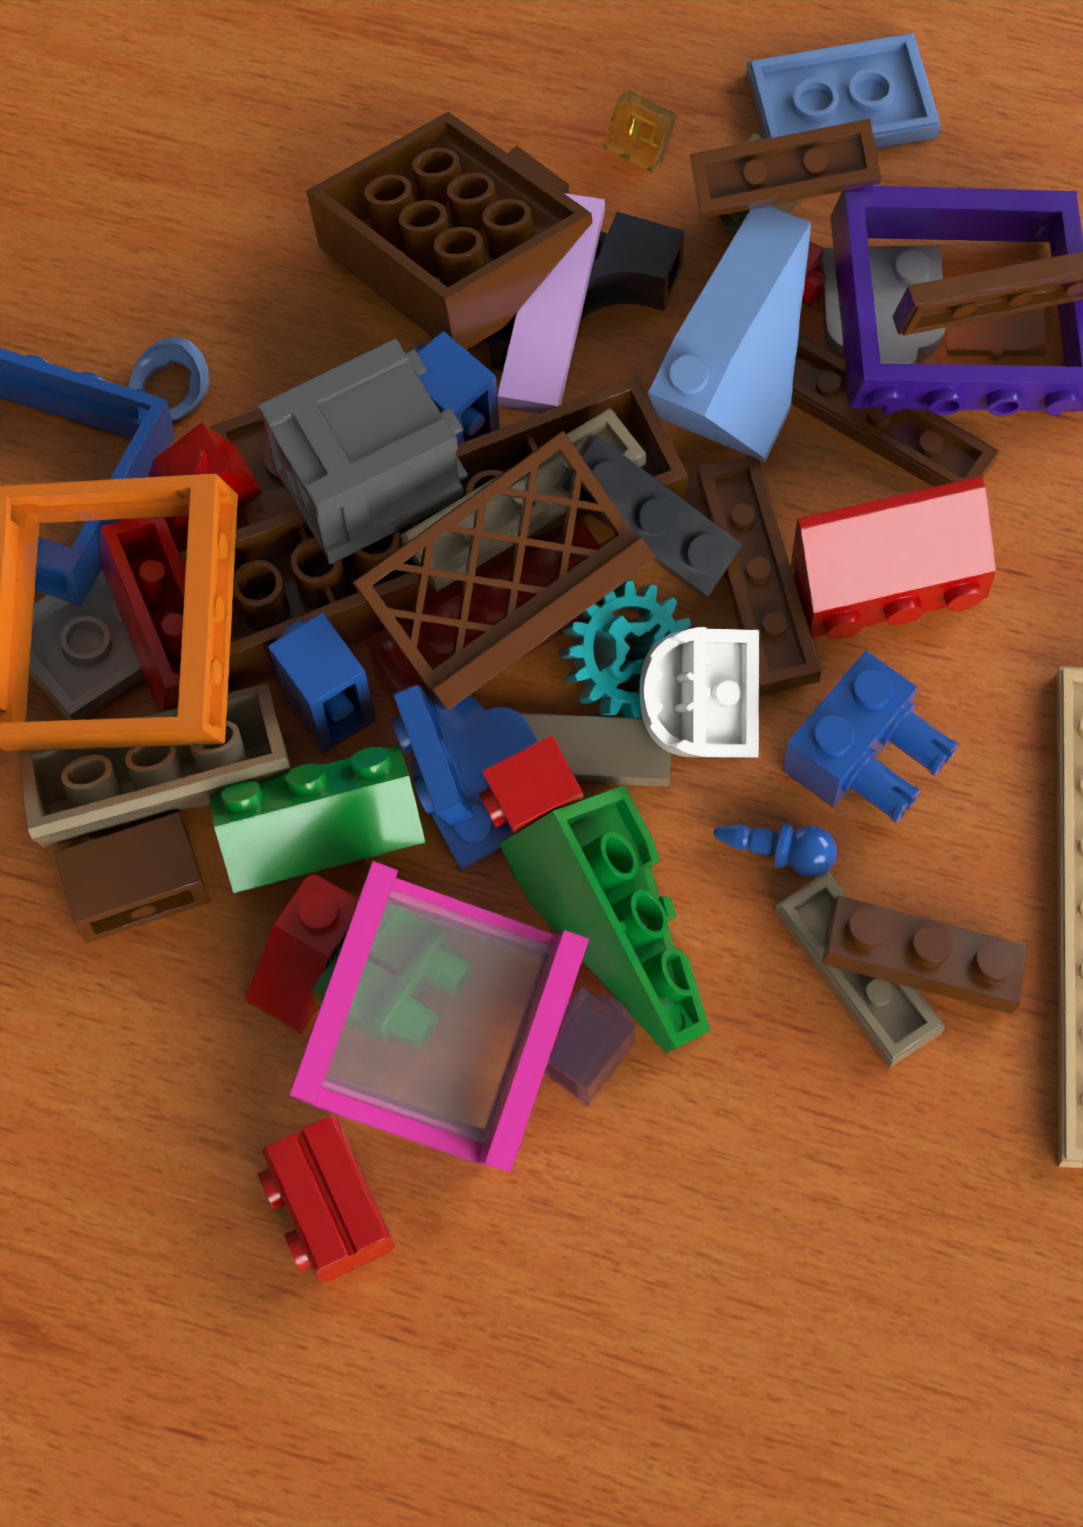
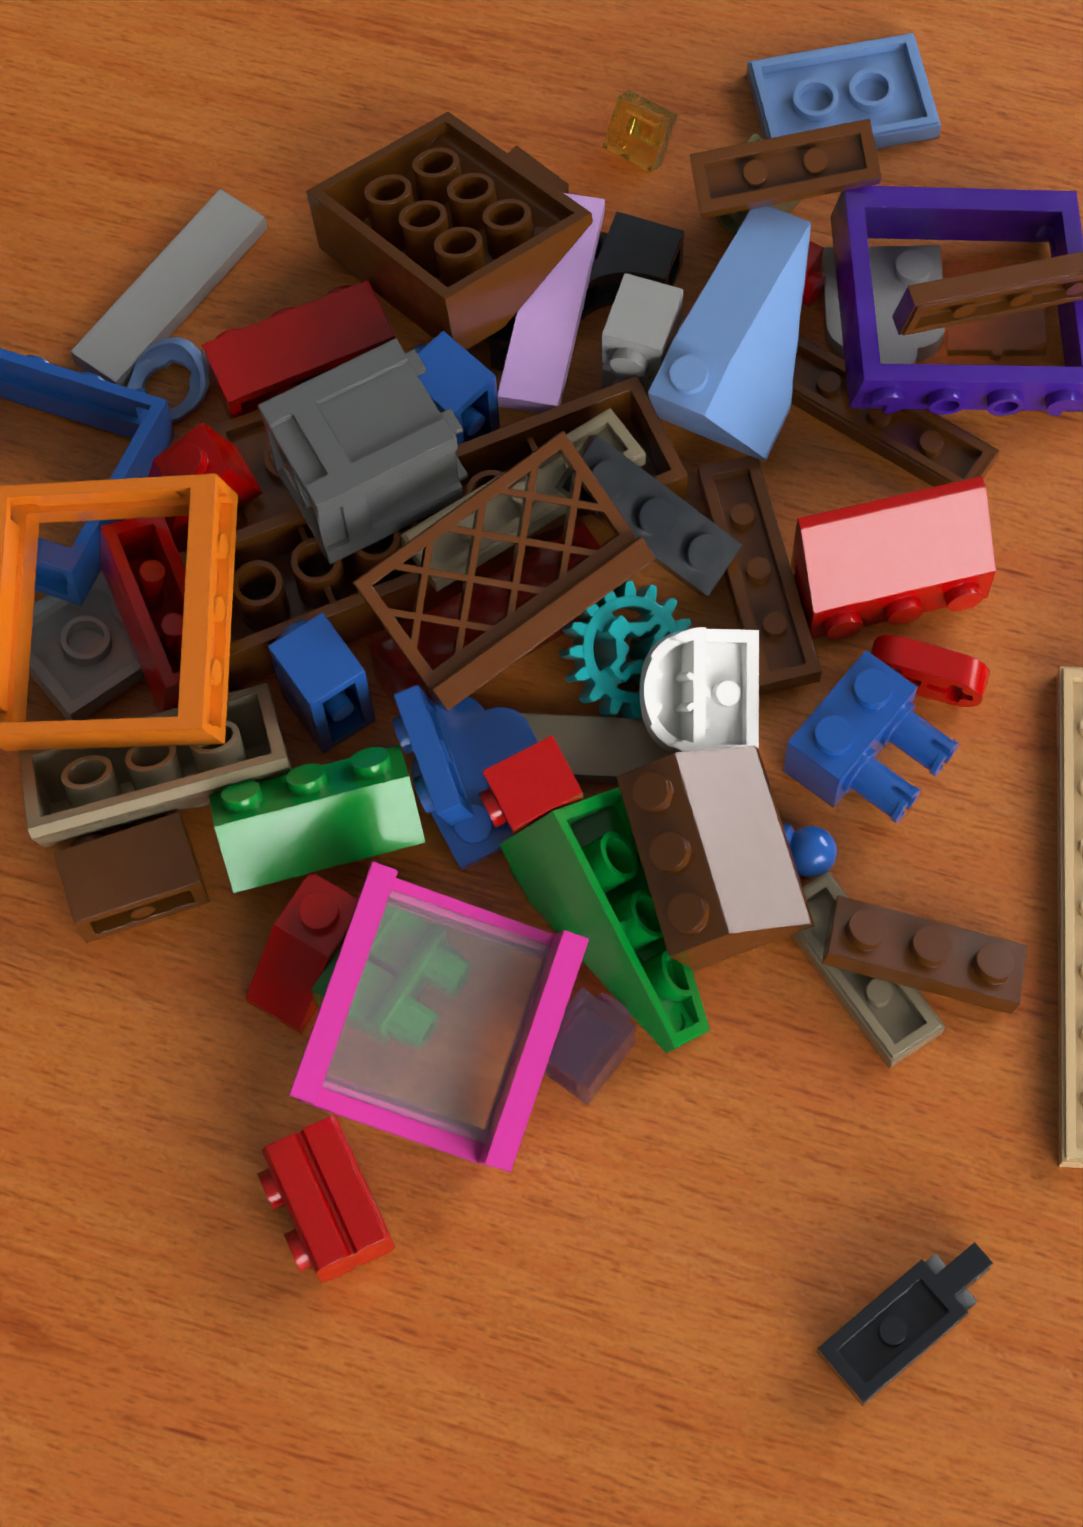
(170, 287): none -> light grey tile
(295, 346): none -> red brick
(640, 330): none -> light grey piece
(714, 853): none -> slope
(903, 1322): none -> black hinge
(934, 670): none -> red beam

